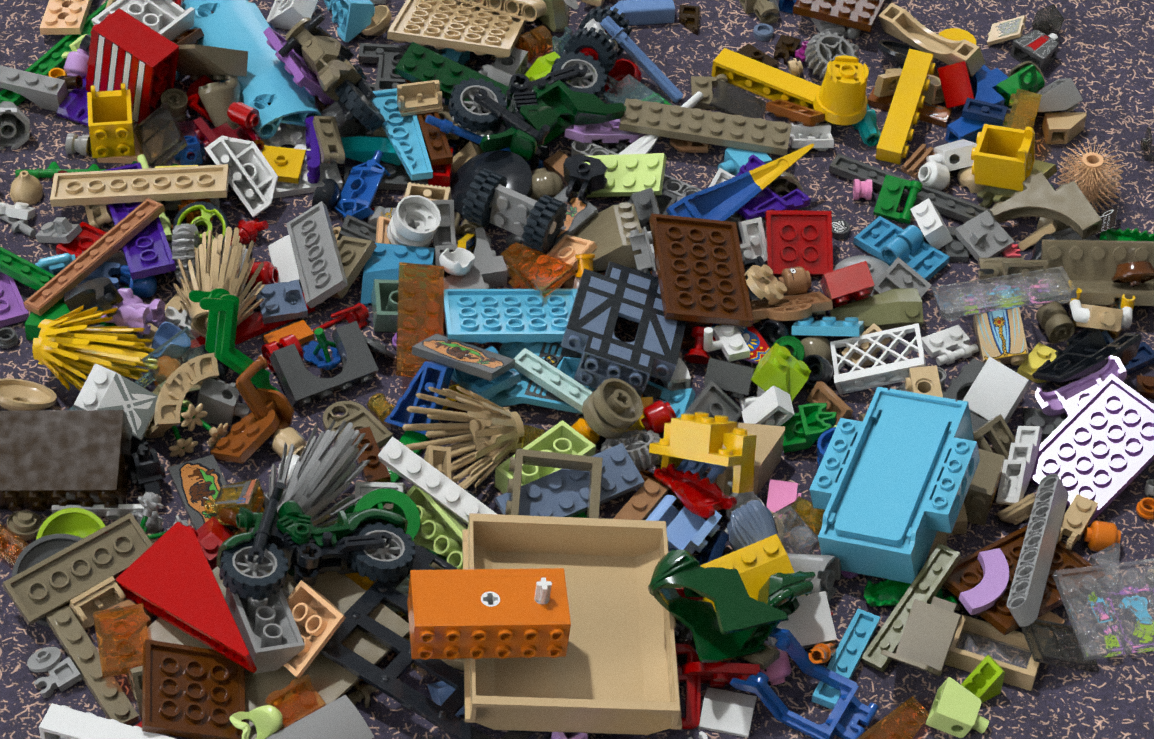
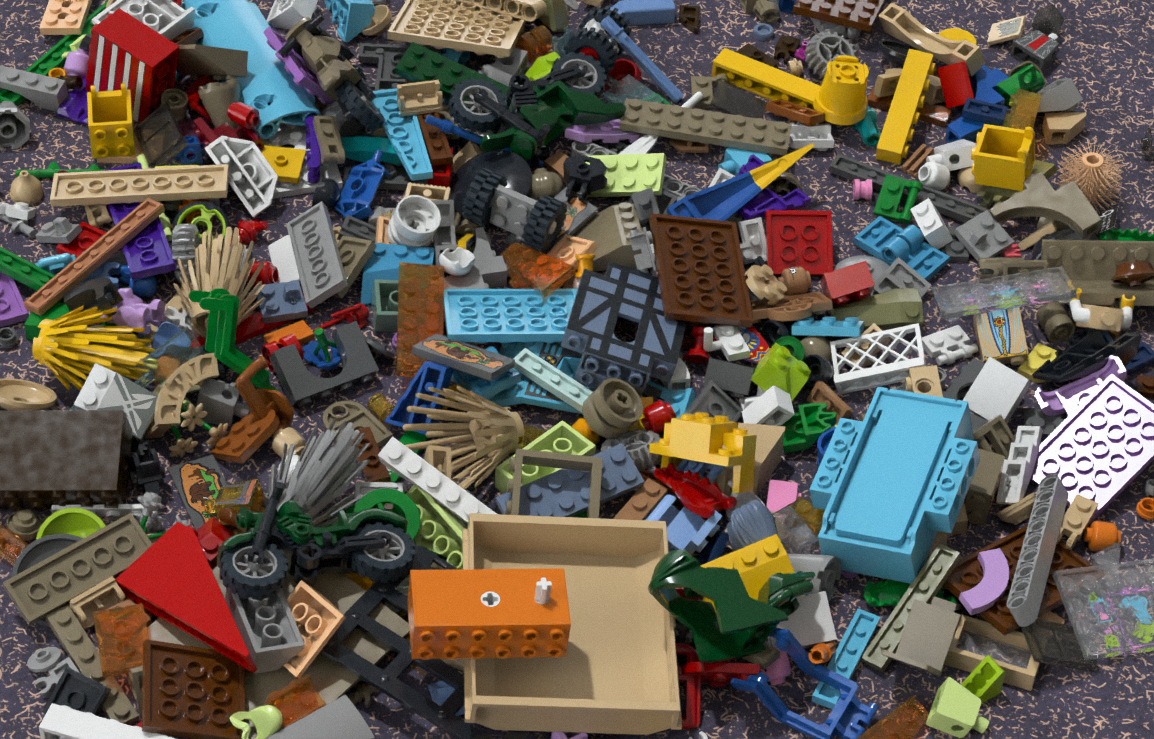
(78, 144): light grey wheel -> none
(78, 693): none -> black tile
(727, 712): white slope -> none
(840, 229): tile -> none

